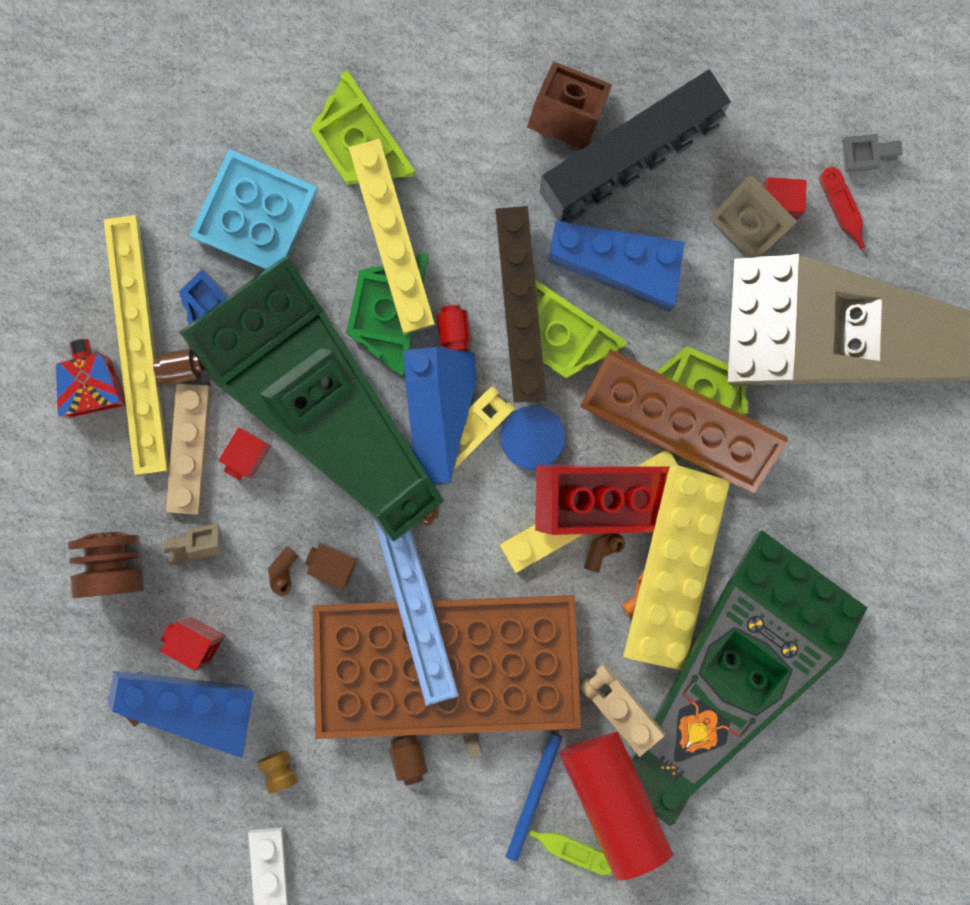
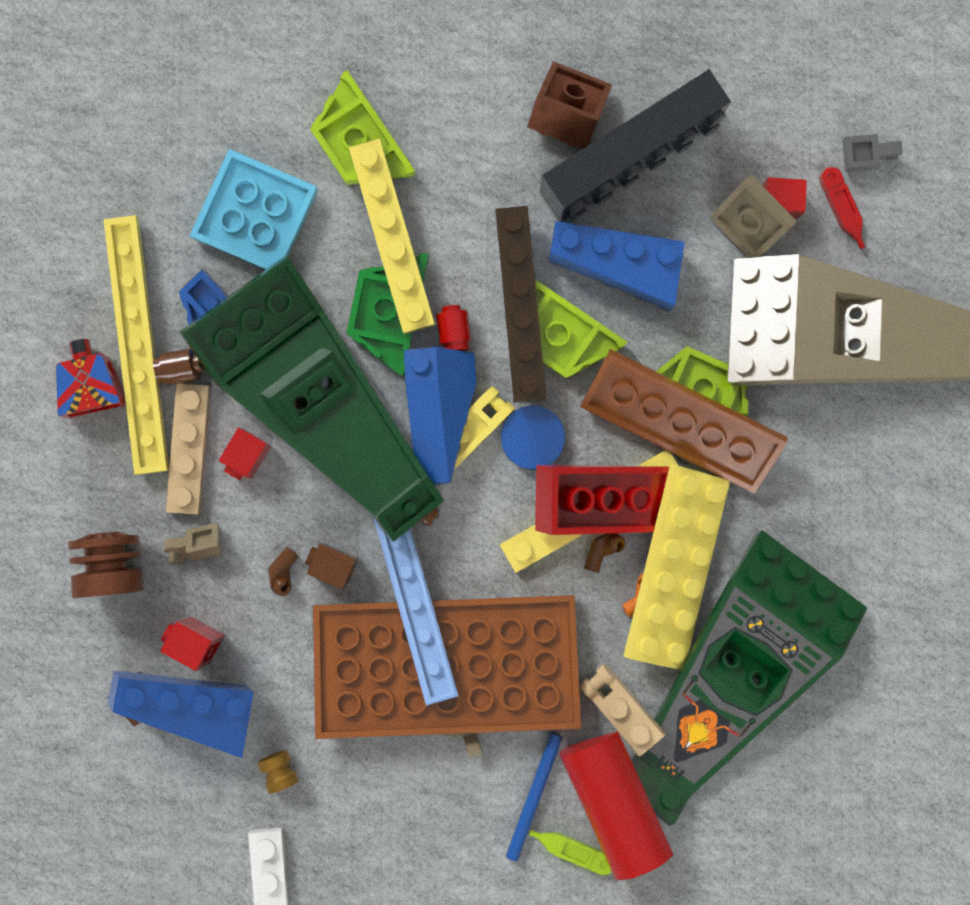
(408, 759): reddish brown brick -> none

